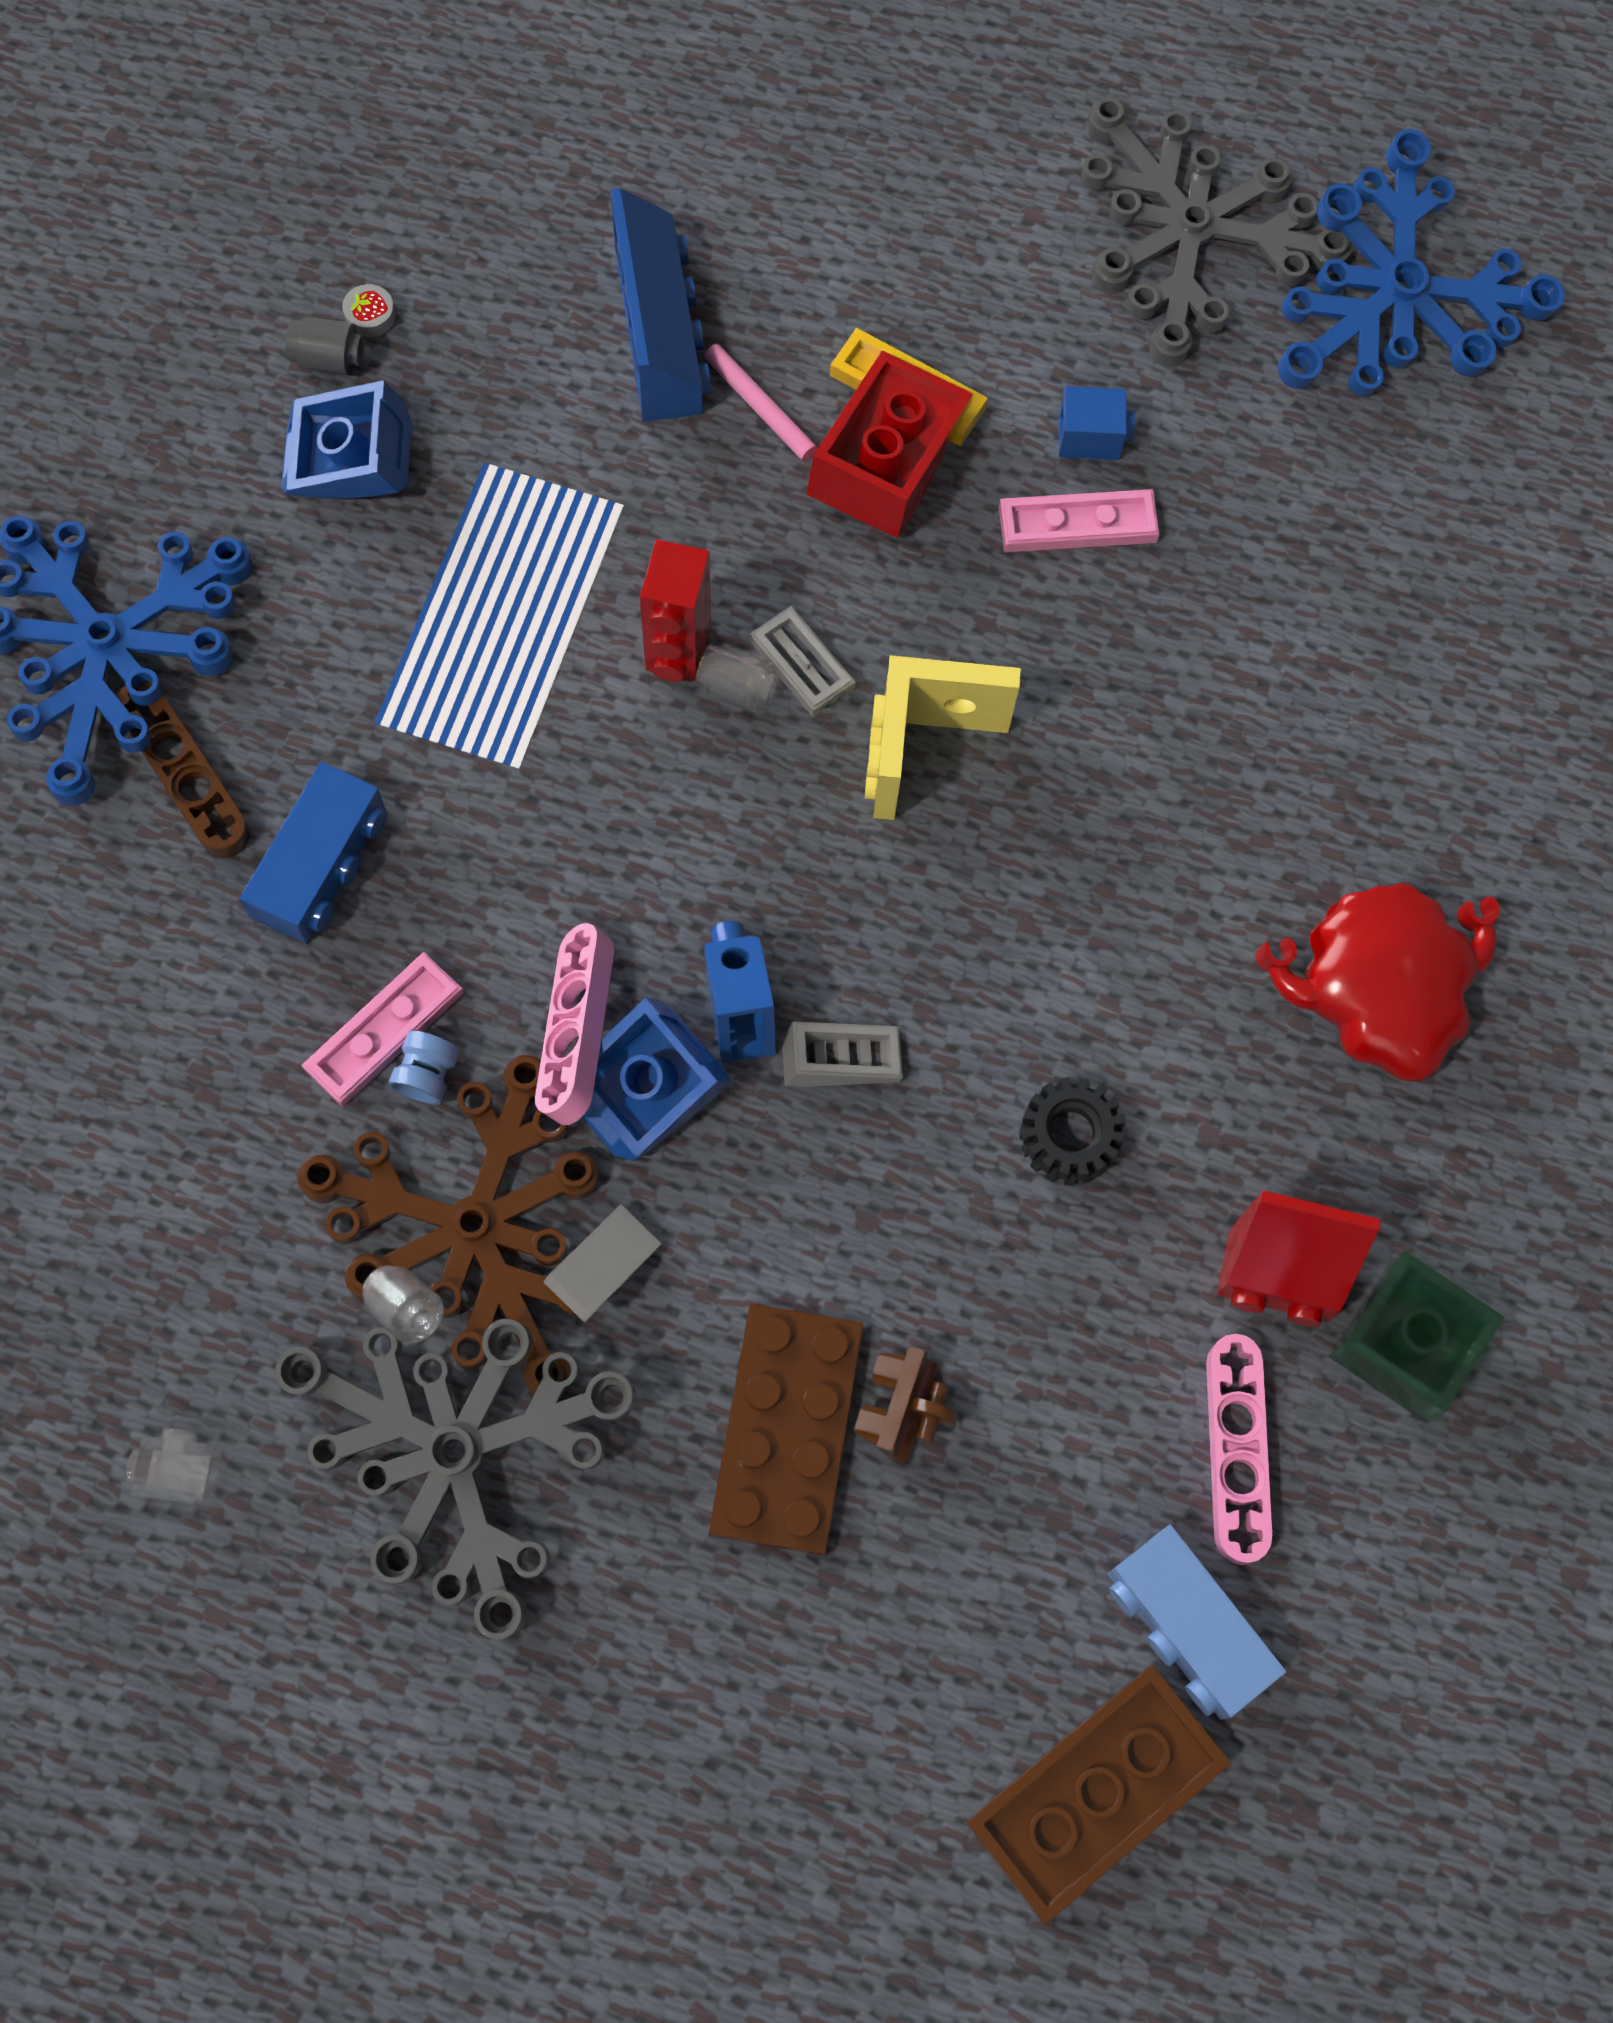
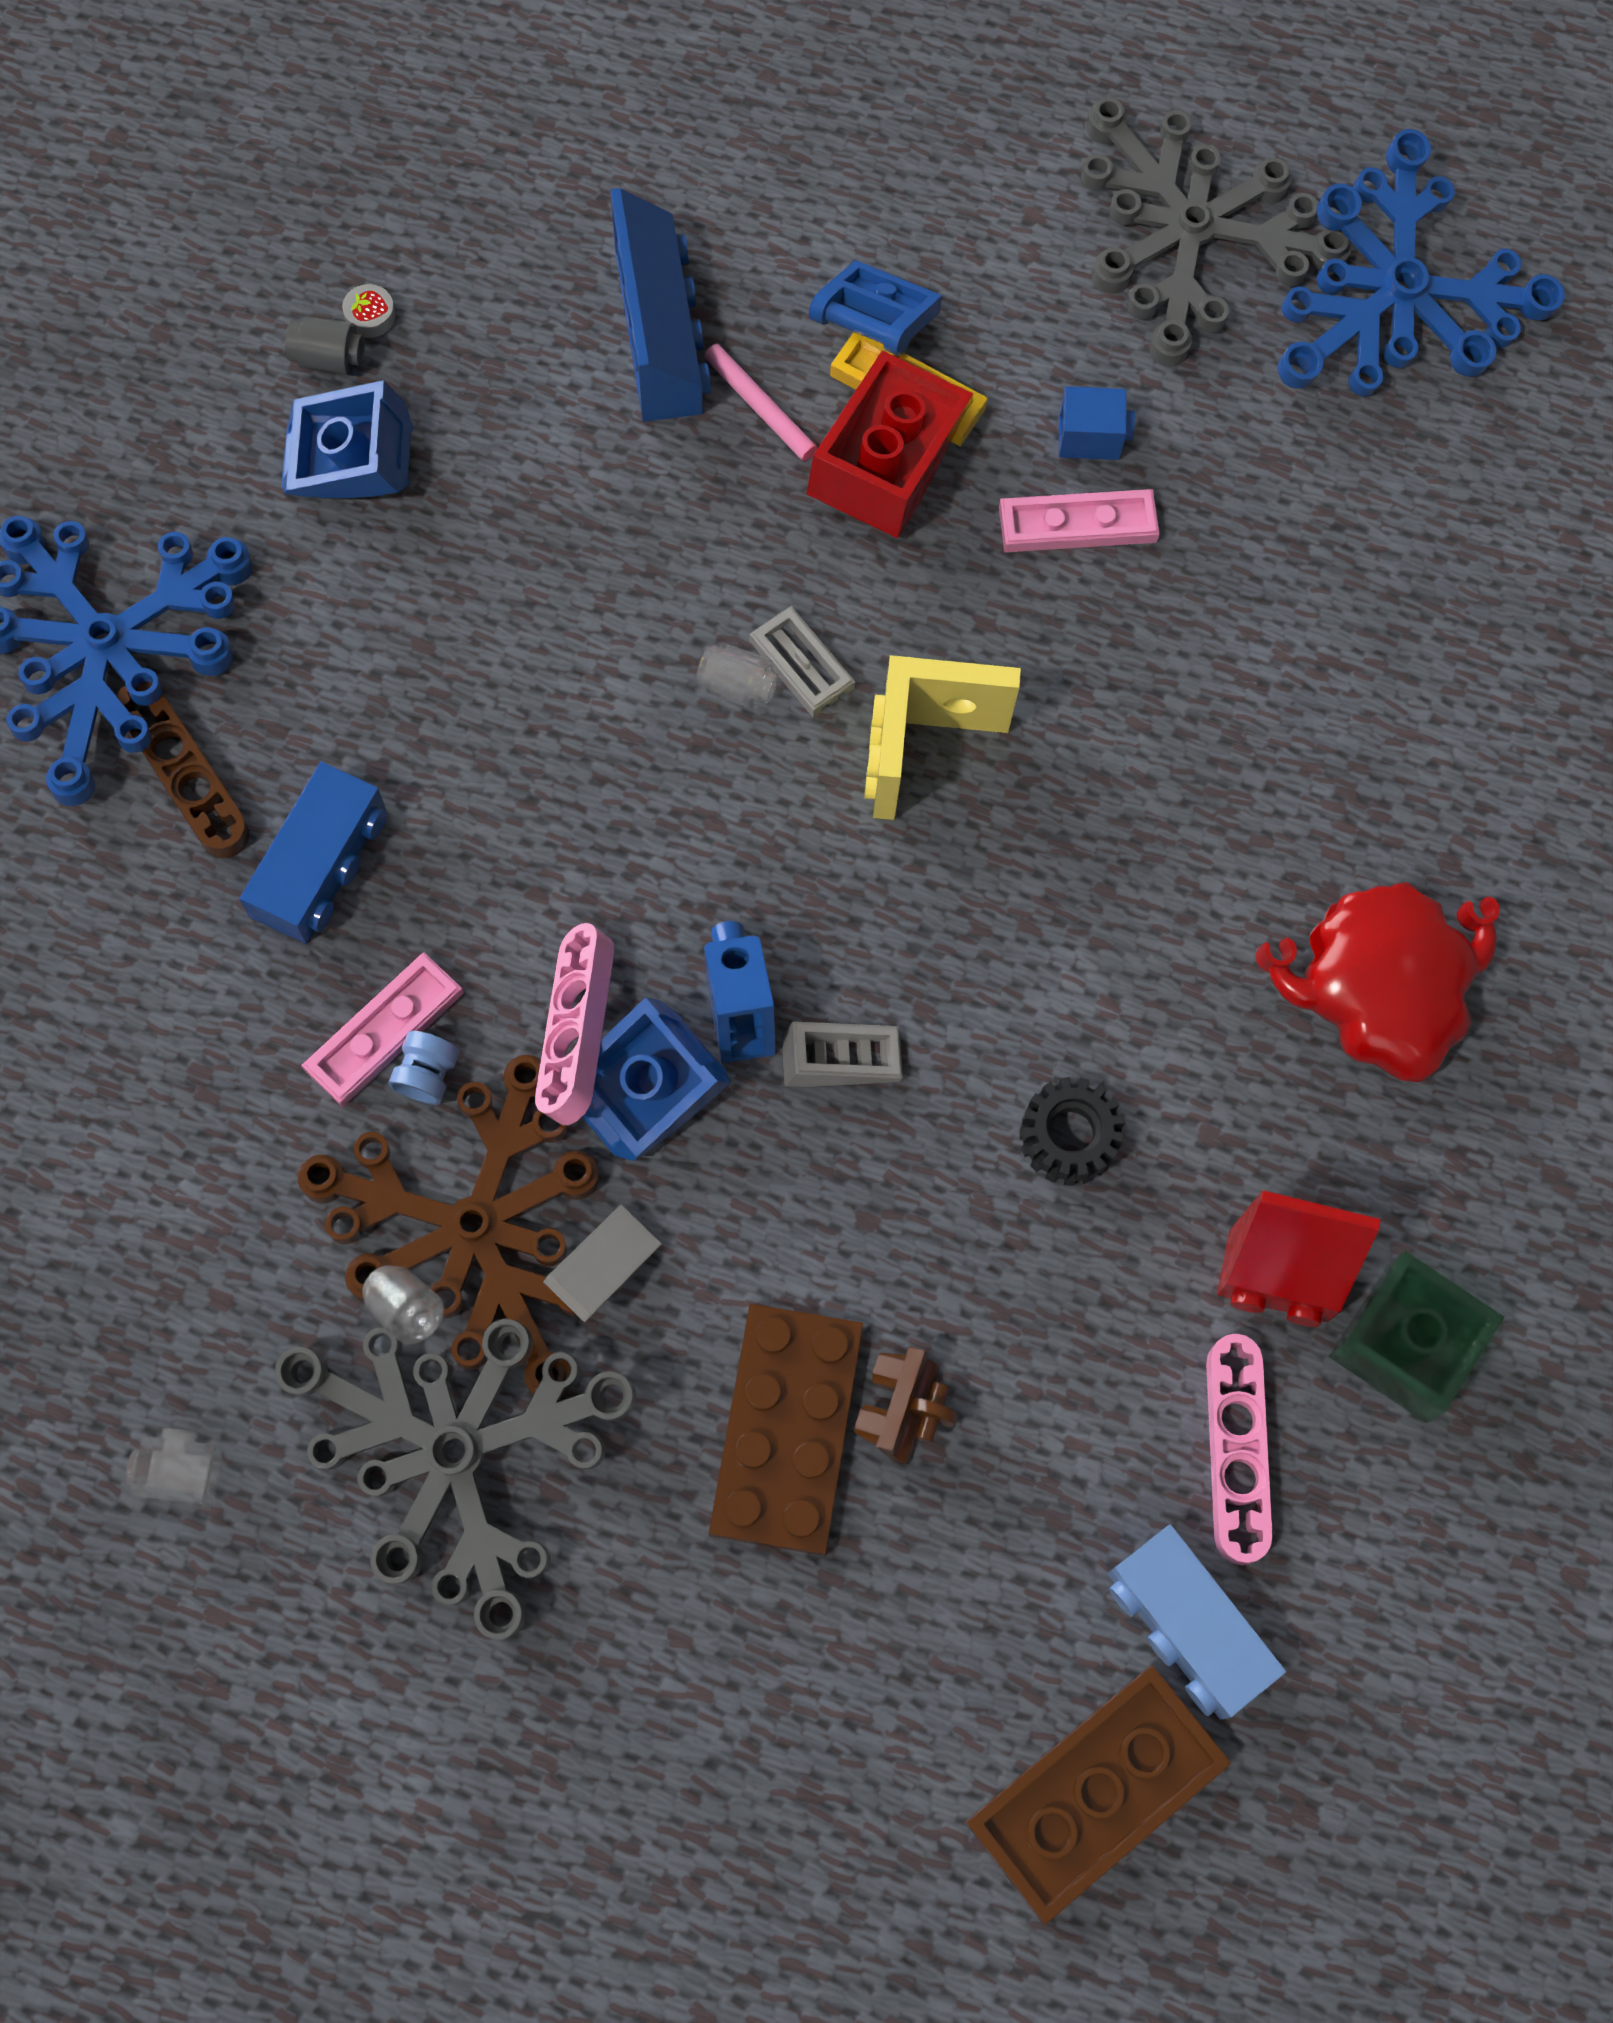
(499, 615): sticker -> none
(676, 610): red brick -> none
(881, 296): none -> blue plate

